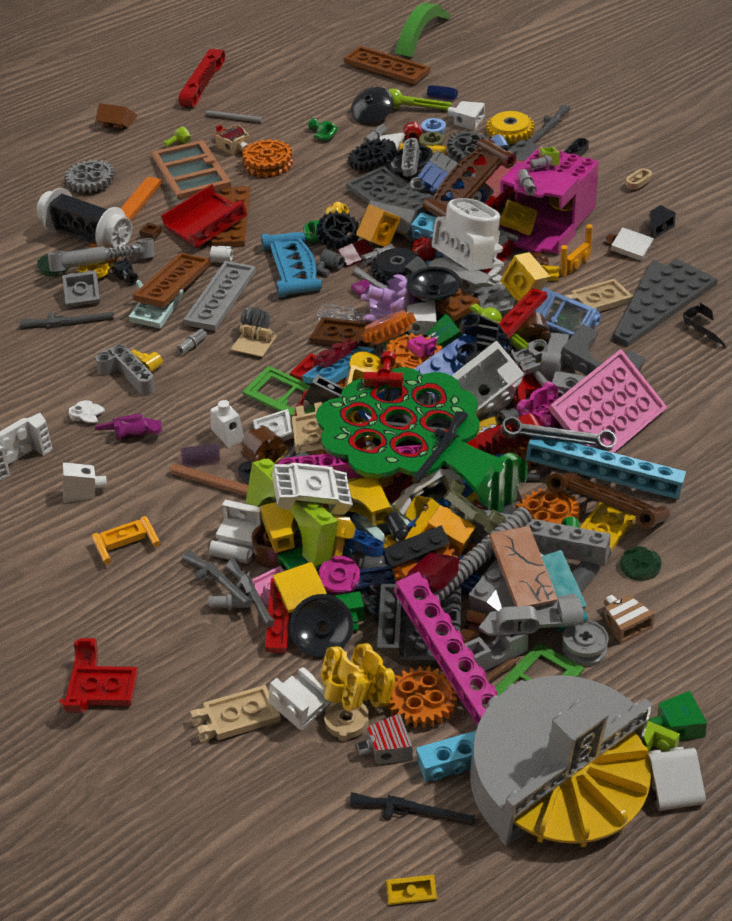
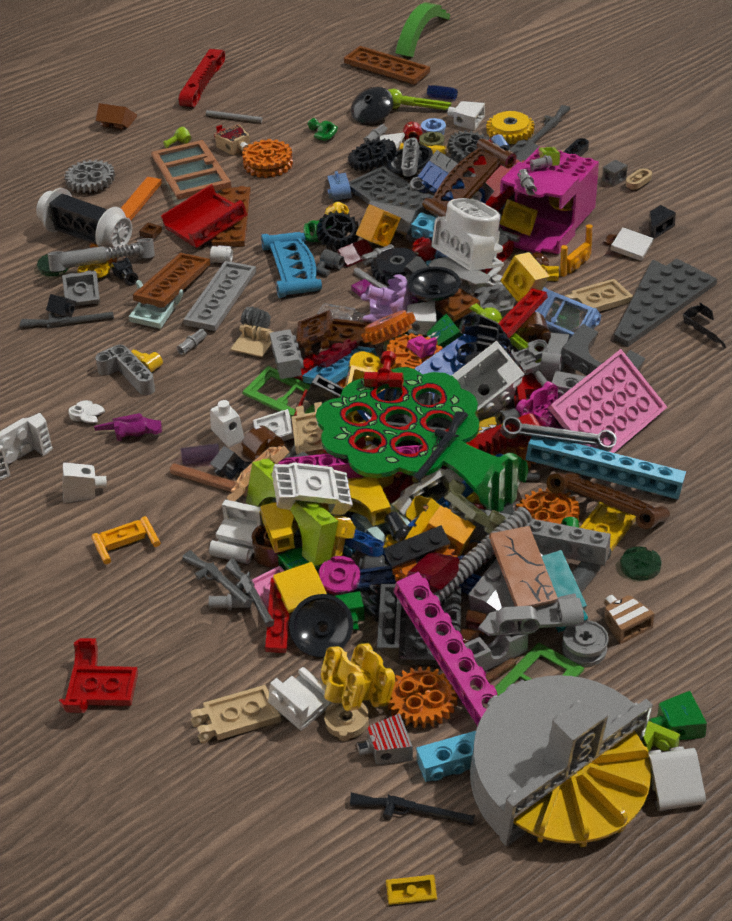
(61, 305): none -> black brick
(227, 463): none -> black brick
(273, 453): none -> light nougat wing
(286, 354): none -> light grey brick
(315, 330): none -> reddish brown tile
(339, 187): none -> medium blue door
(614, 172): none -> flat silver brick

